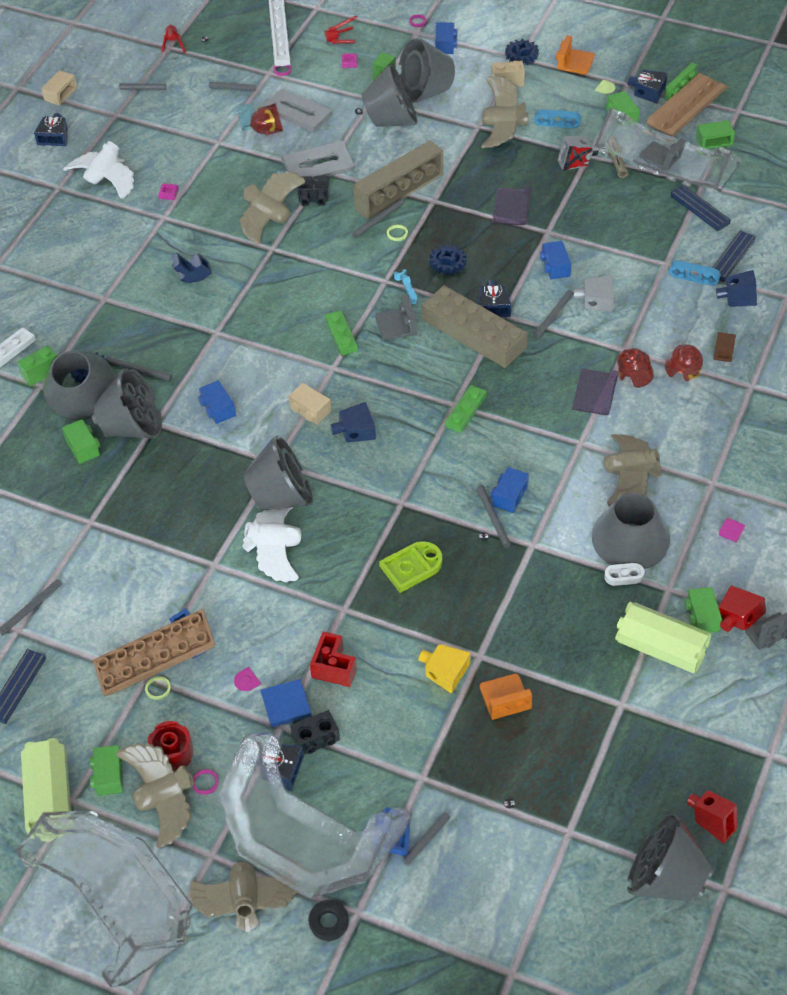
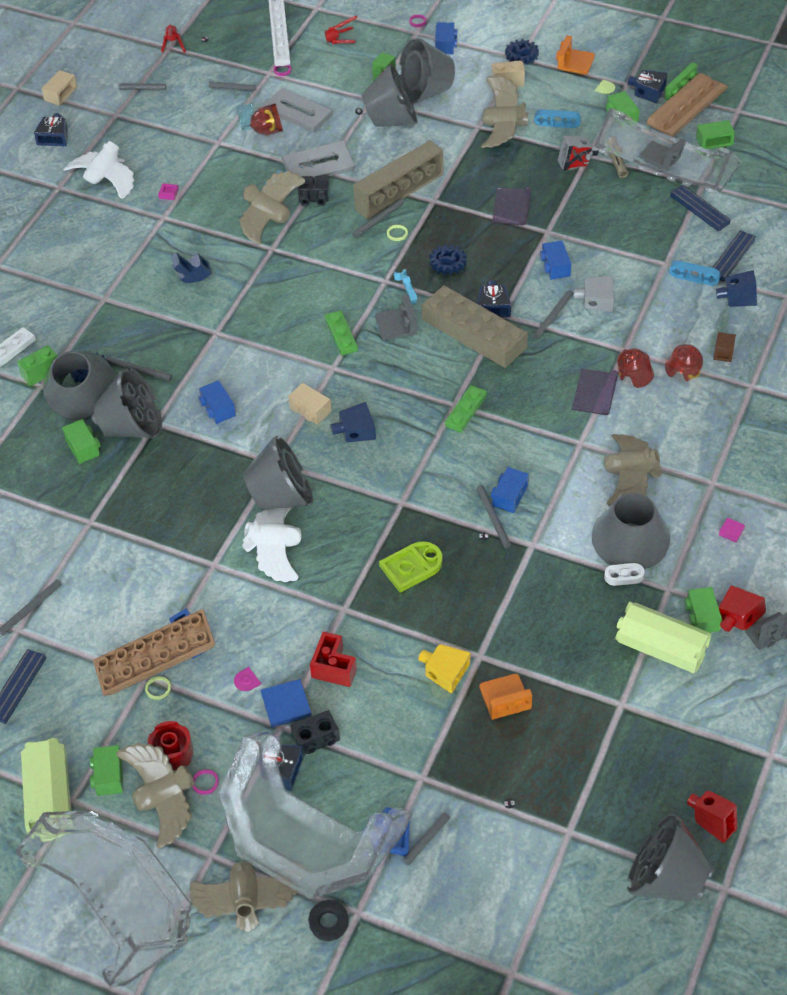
(349, 60): dark pink tile -> none

